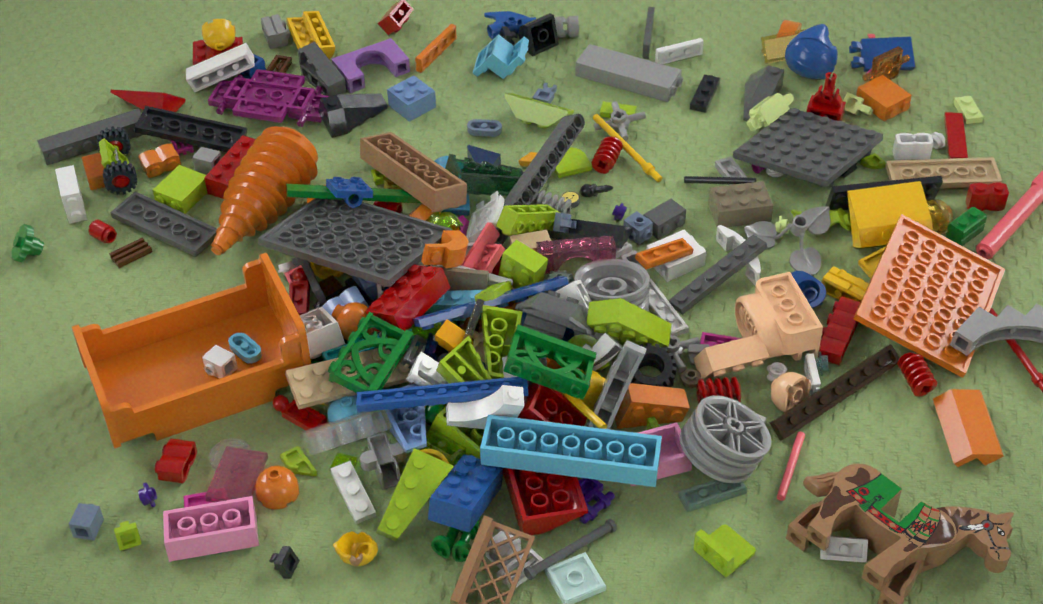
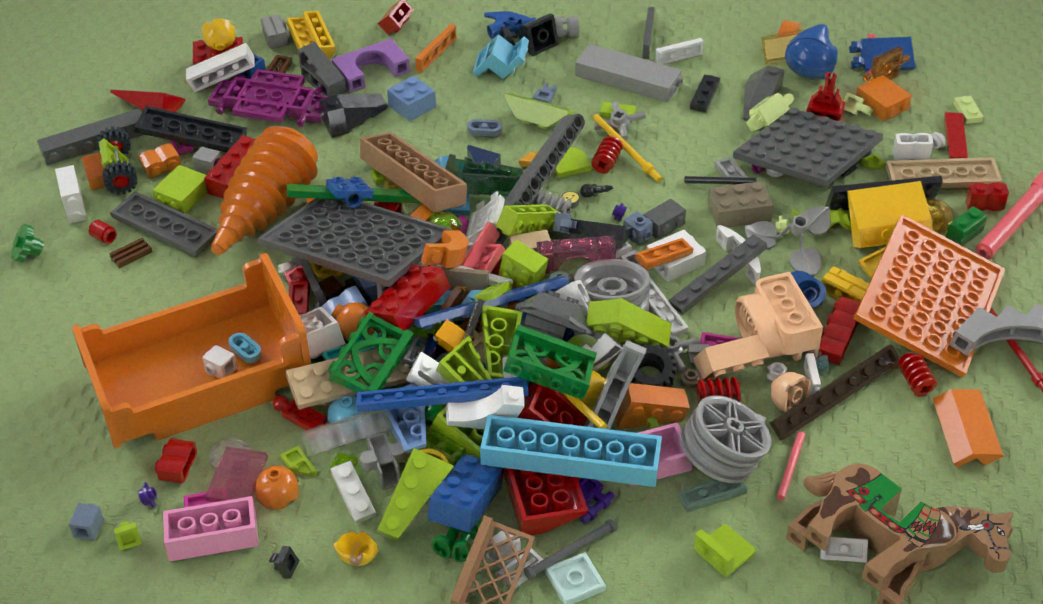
(456, 297): none -> reddish brown tile

